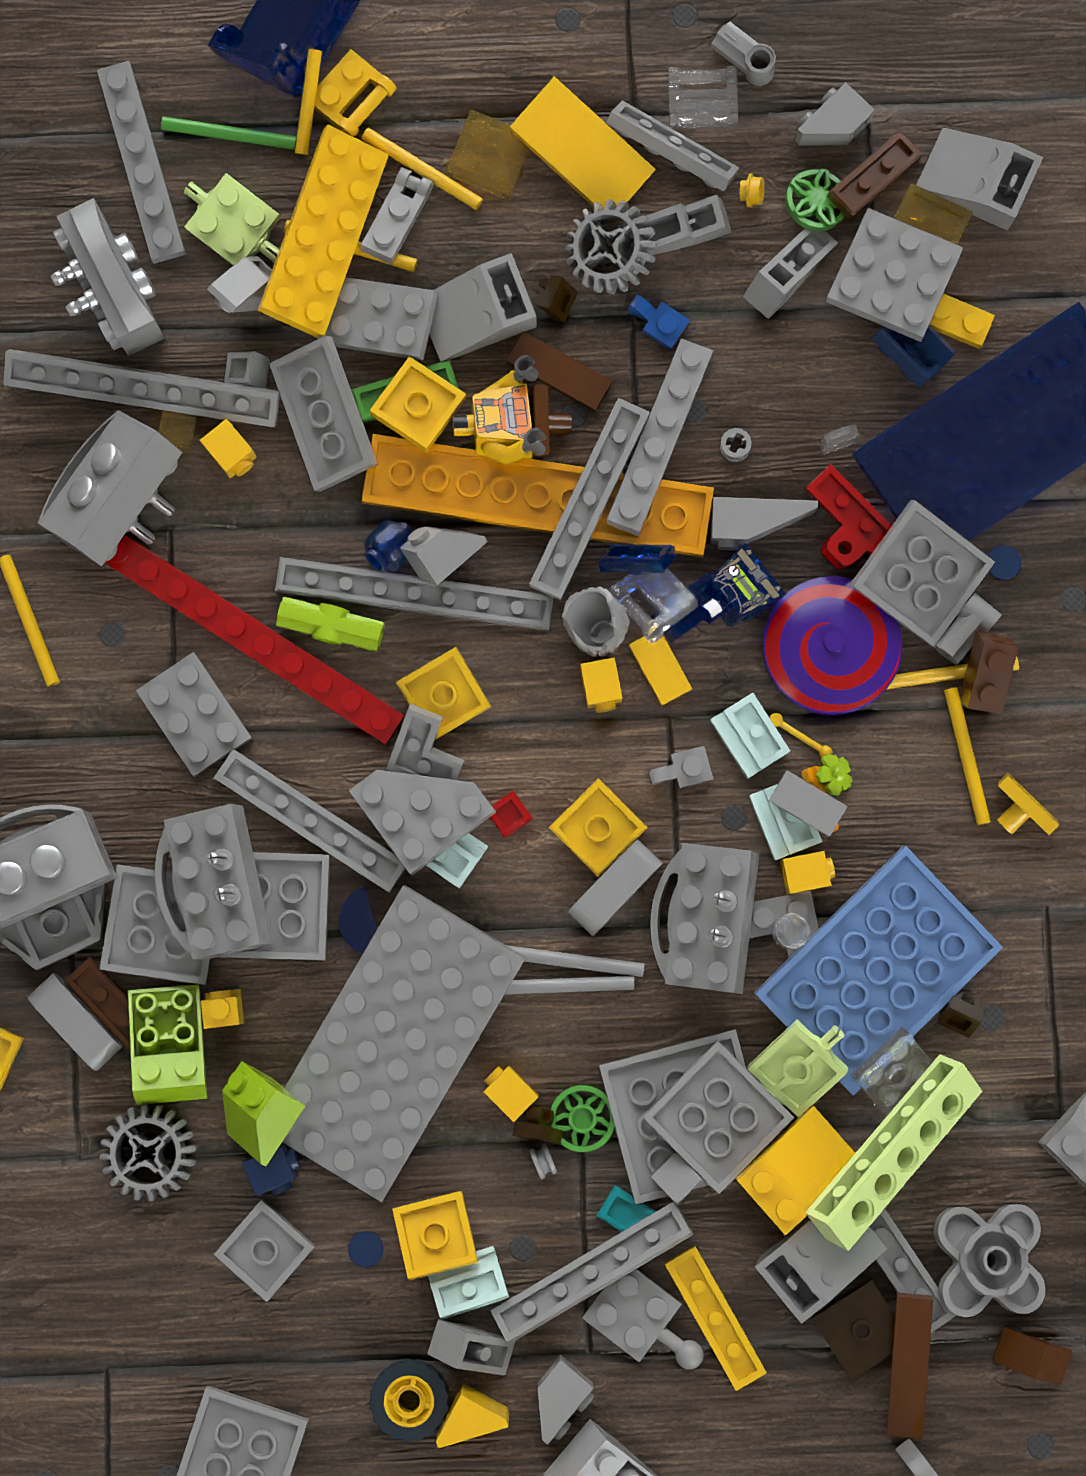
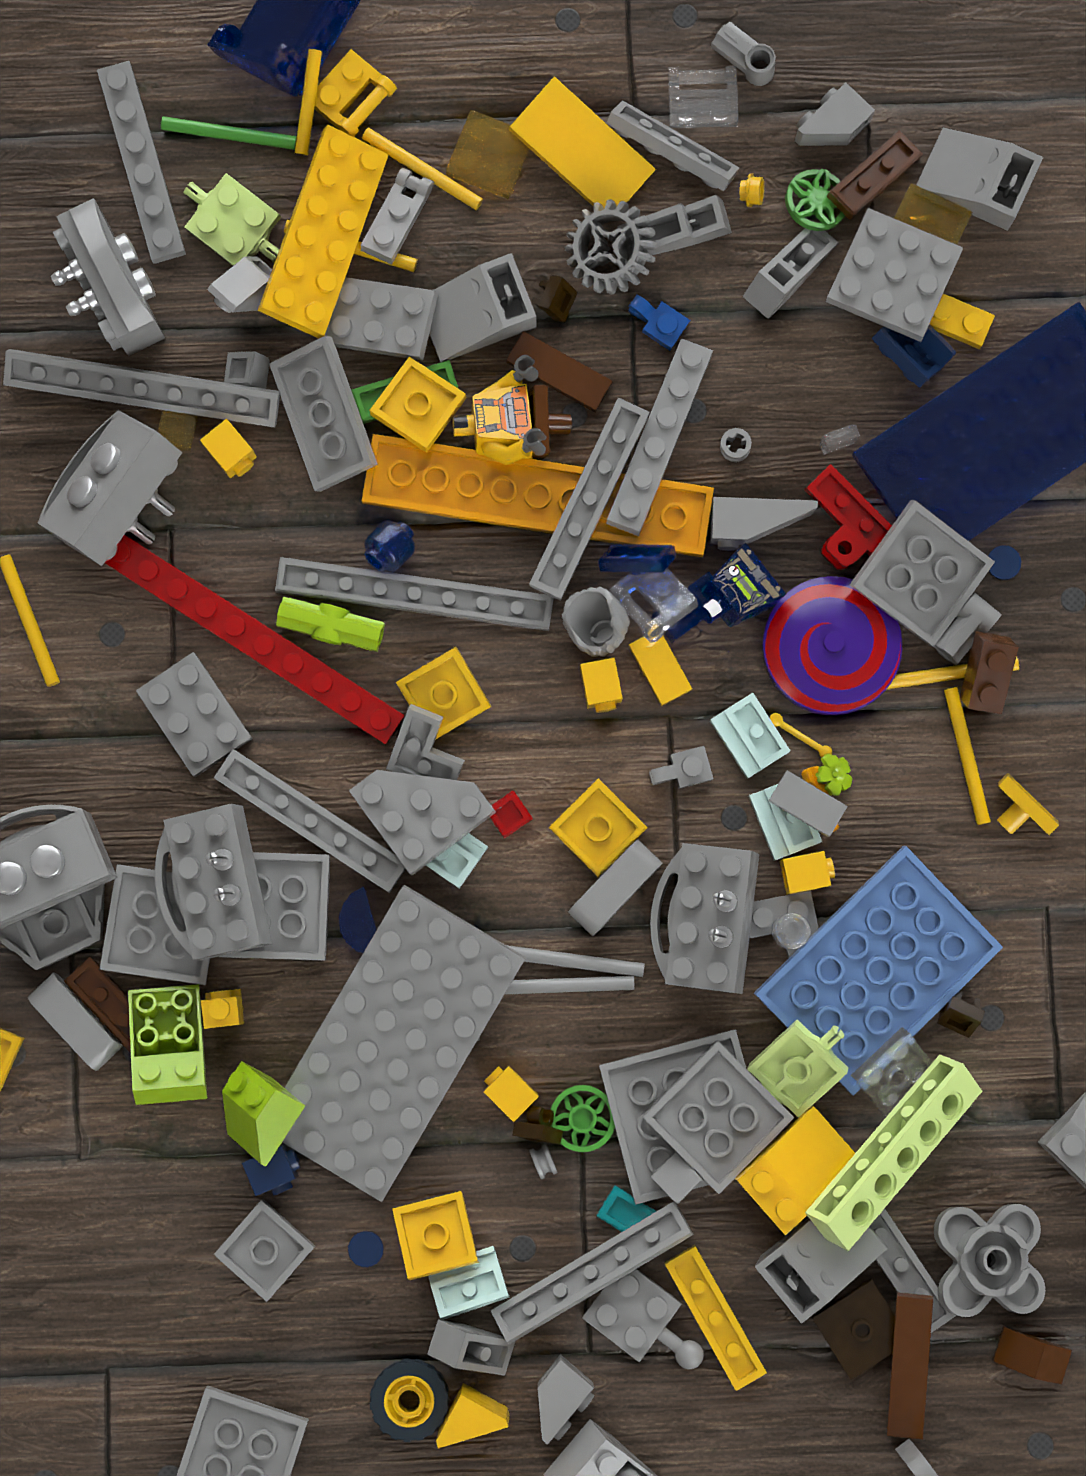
(137, 1140): light grey gear -> none
(439, 551): light grey slope -> none

